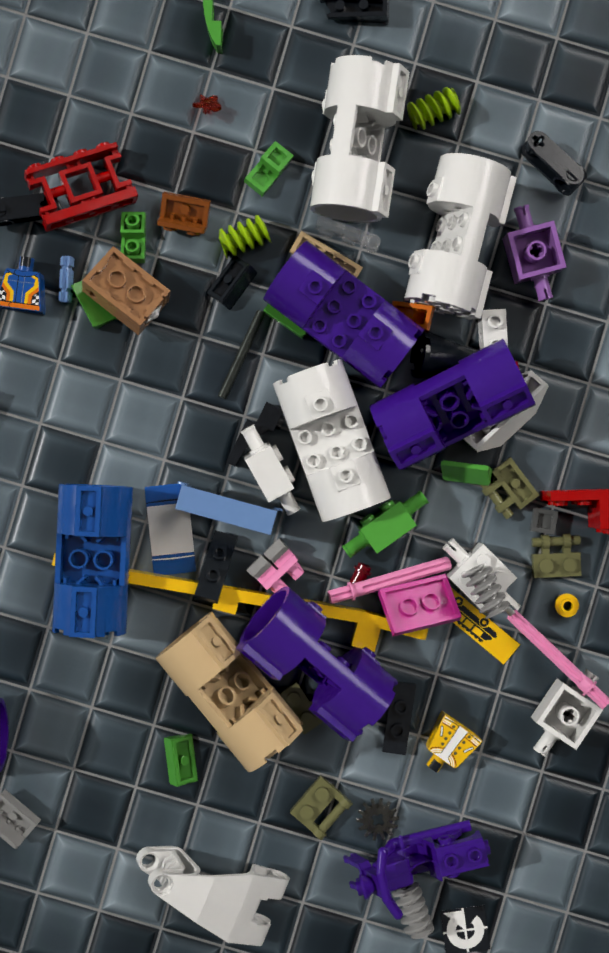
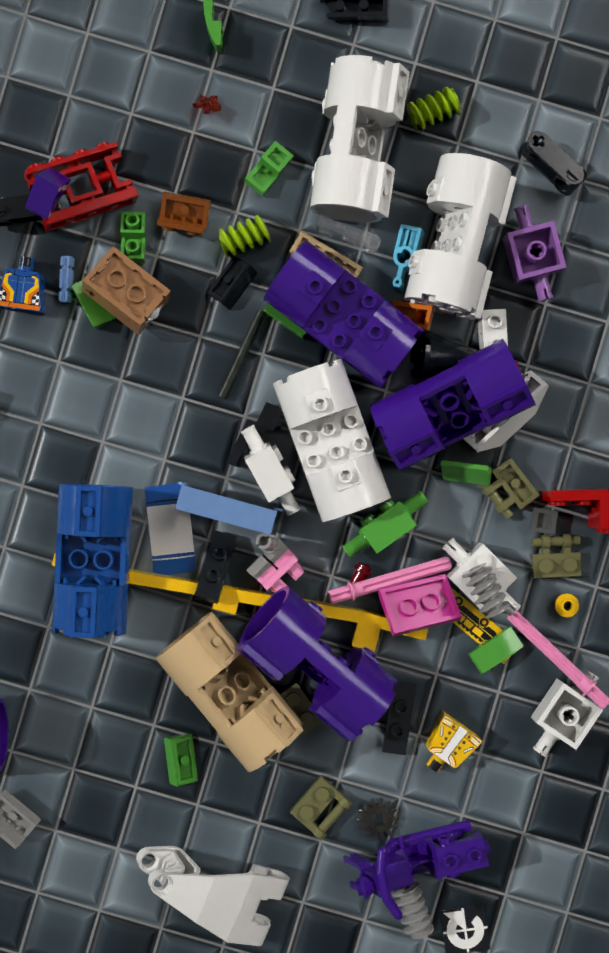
(46, 192): none -> dark purple slope
(272, 544): none -> light grey pin
(408, 241): none -> medium azure piece
(495, 650): none -> bright green slope

